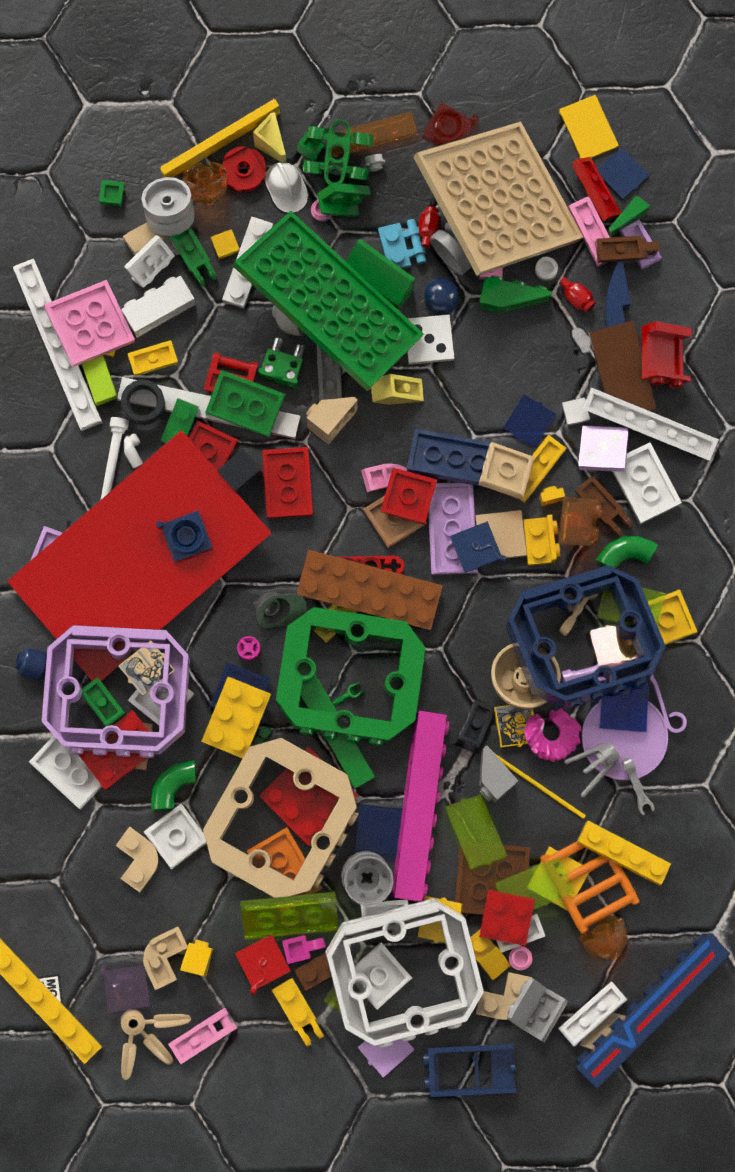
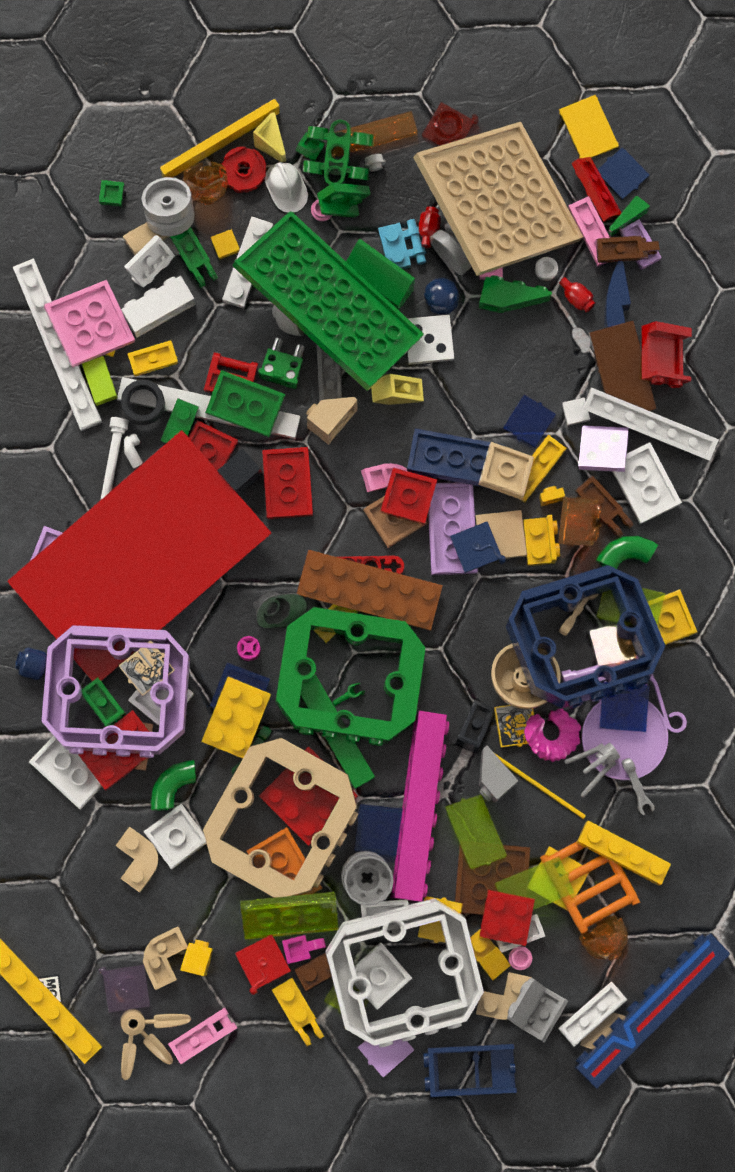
(186, 536): dark blue hat -> none

